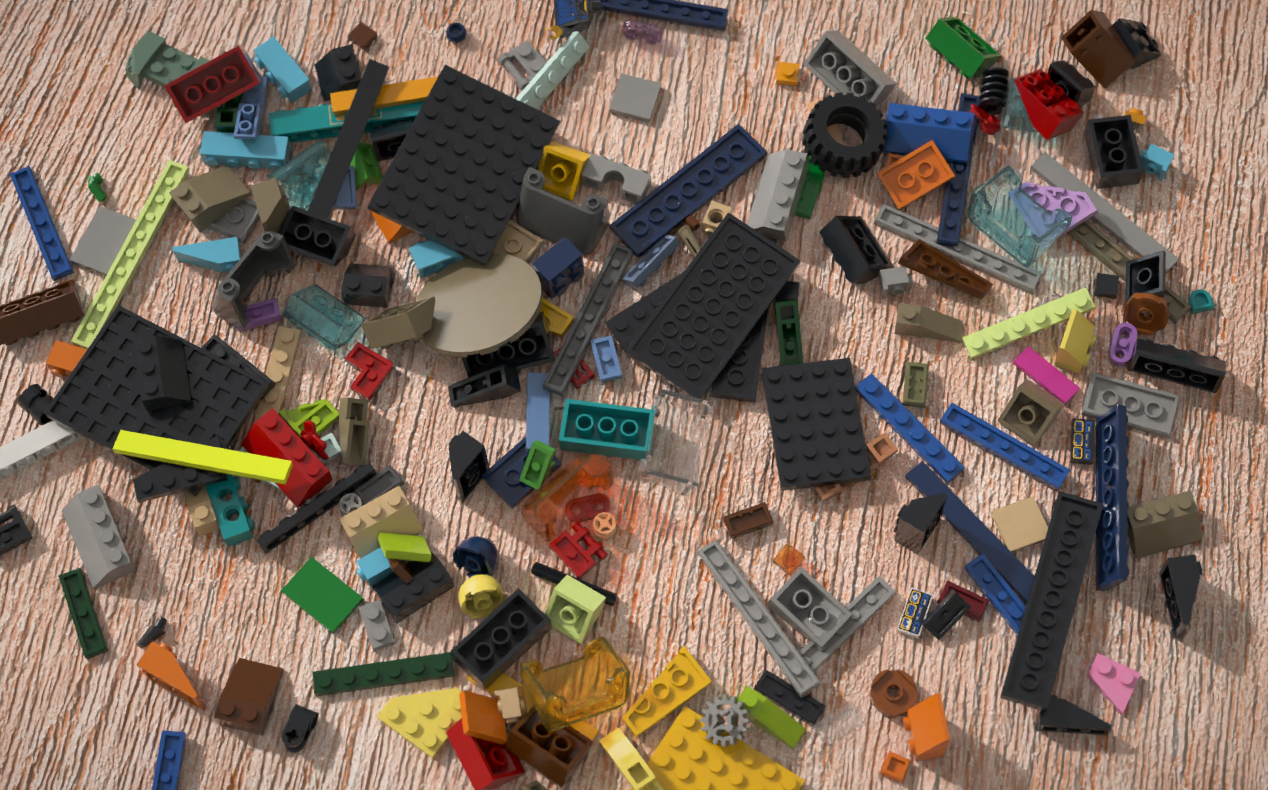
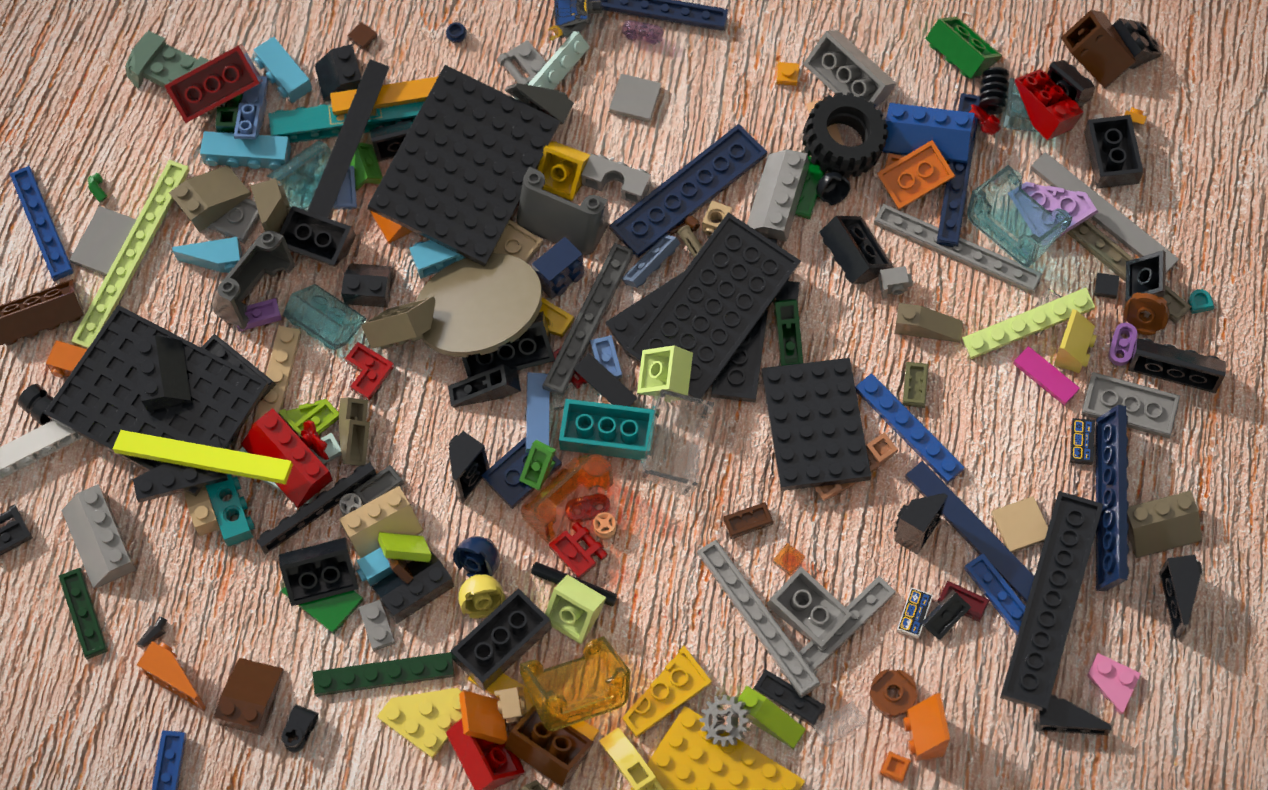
(318, 571): none -> black slope
(545, 100): none -> dark grey slope
(604, 381): none -> black tile
(665, 369): none -> yellowish green slope
(833, 188): none -> black hair
(942, 268): reddish brown wing -> none
(1004, 446): blue plate -> none
(1030, 412): dark tan slope -> none
(1156, 160): medium azure brick -> none

